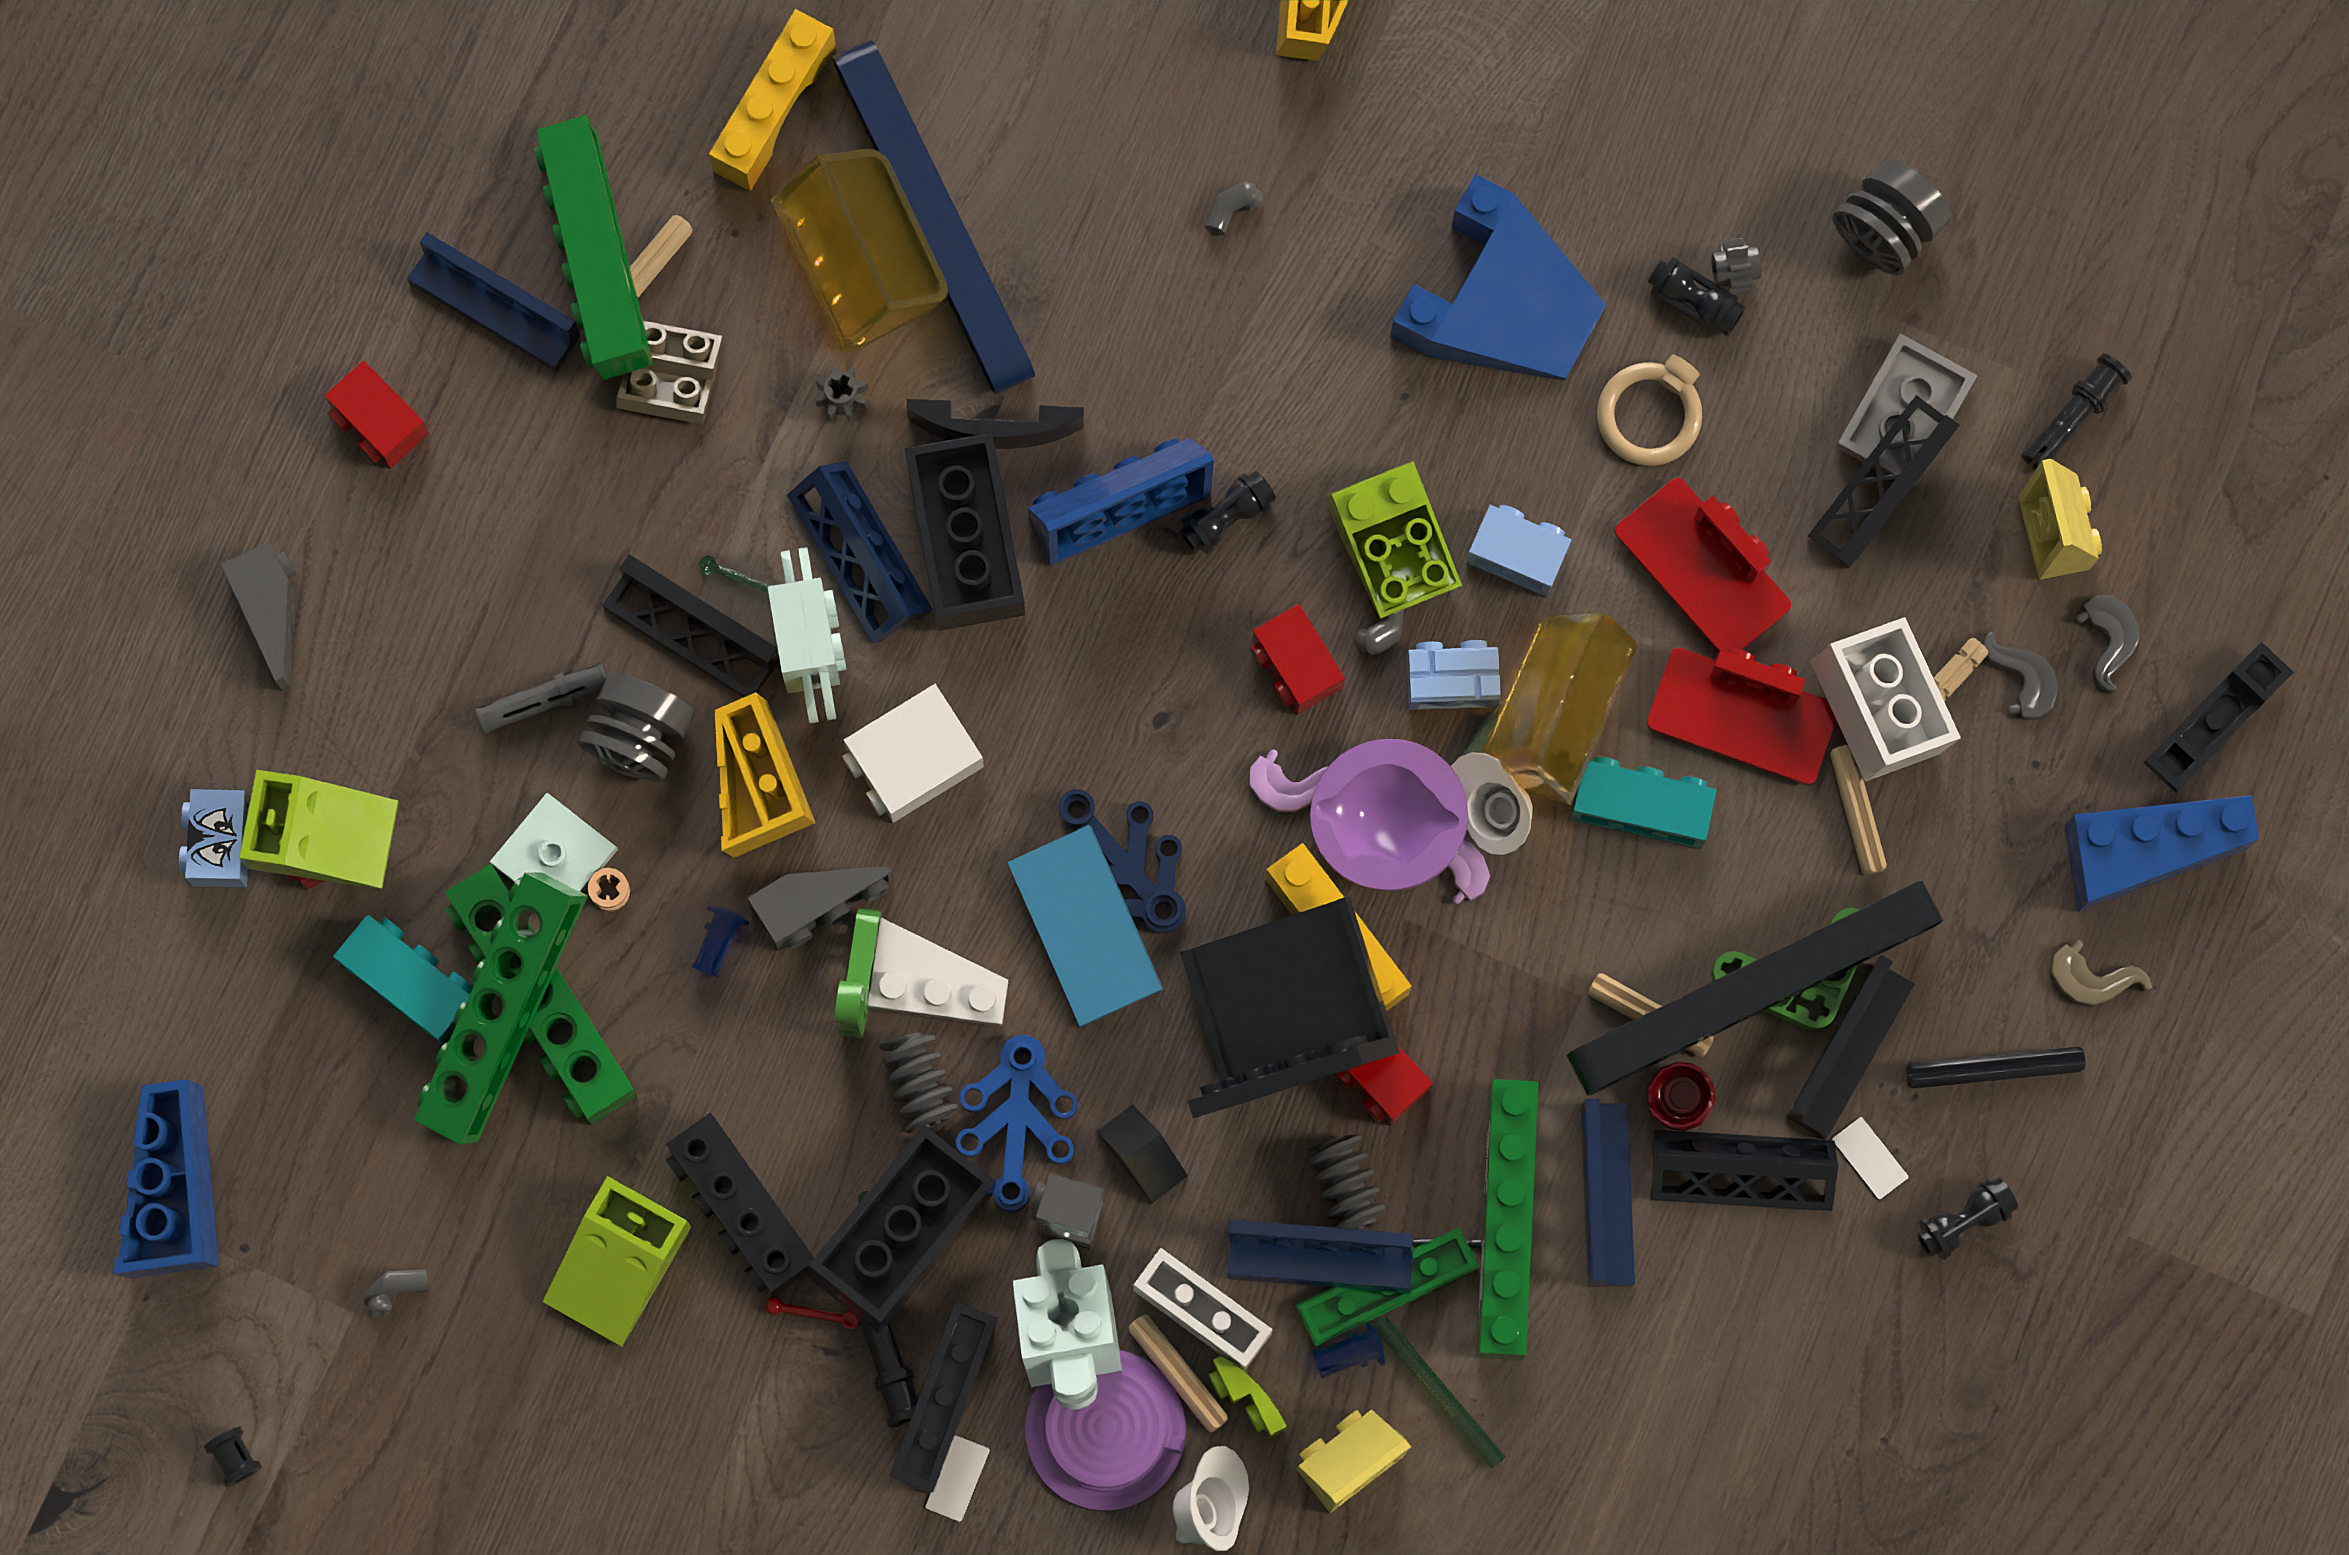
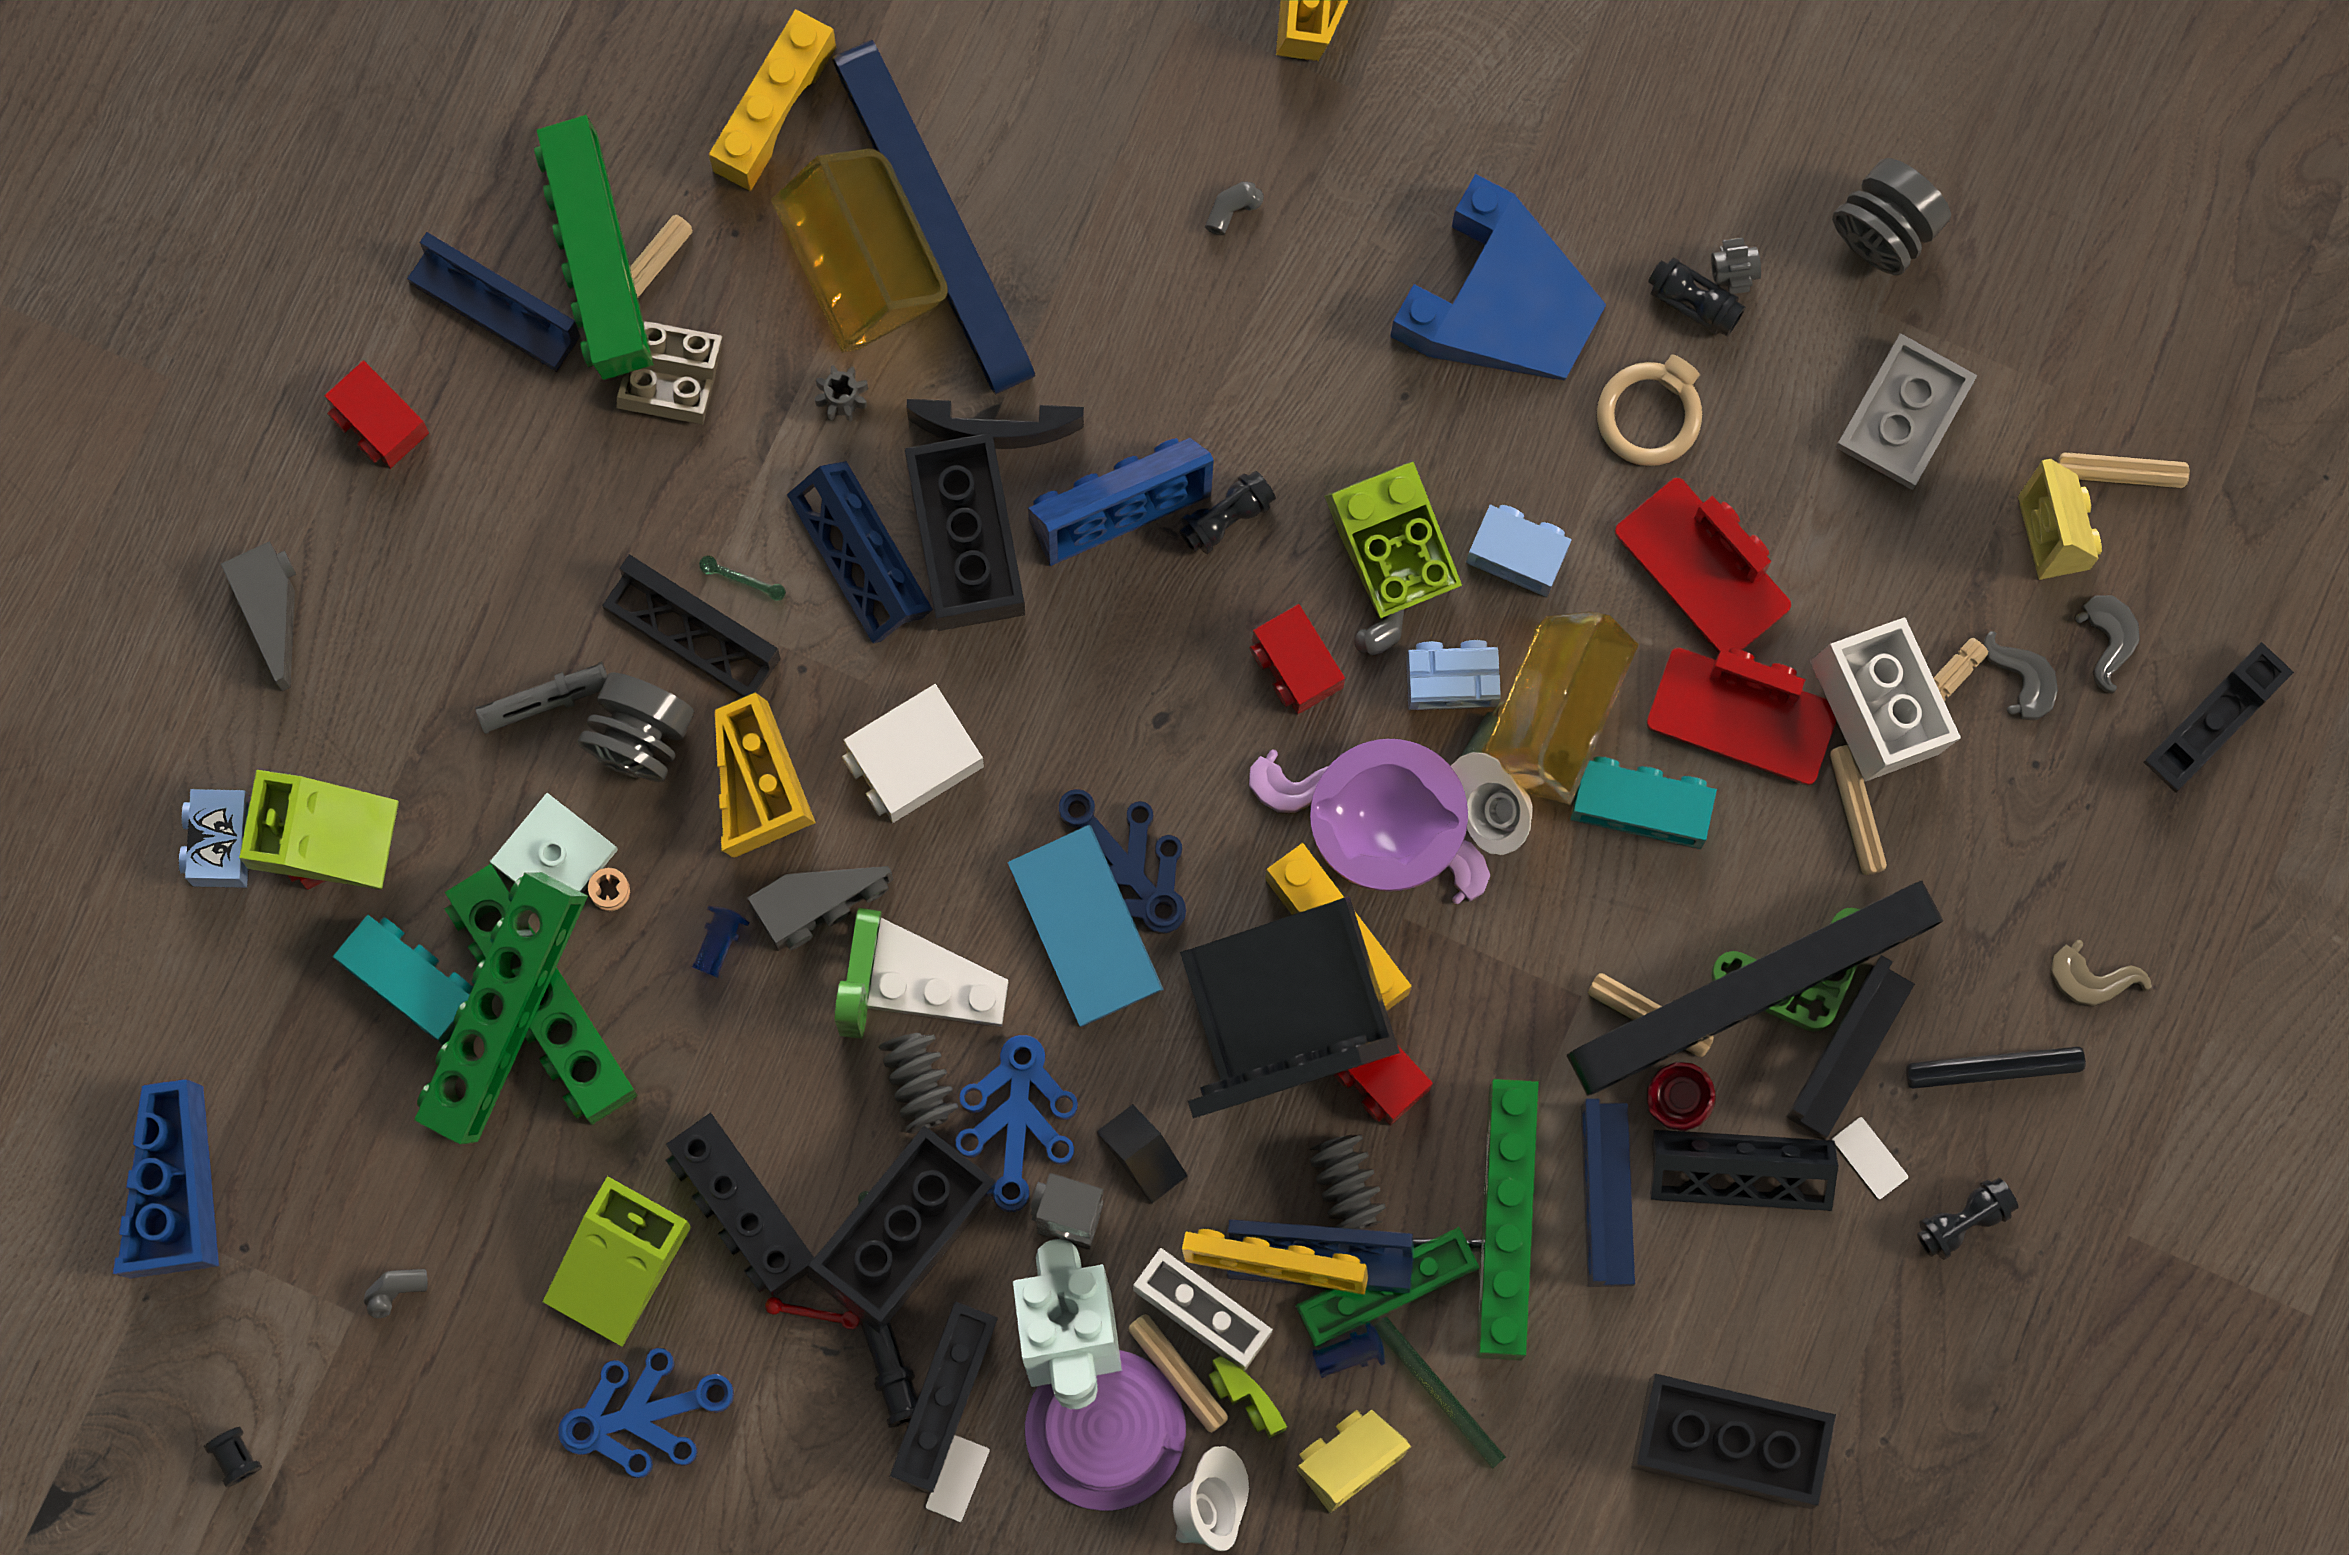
(638, 1415): none -> blue plant
(804, 639): light aqua brick -> none
(1257, 1258): none -> yellow plate
(1733, 1441): none -> black brick
(1897, 491): black fence -> none
(2088, 398): black pin -> none
(2126, 470): none -> tan axle
(2146, 845): blue wedge -> none

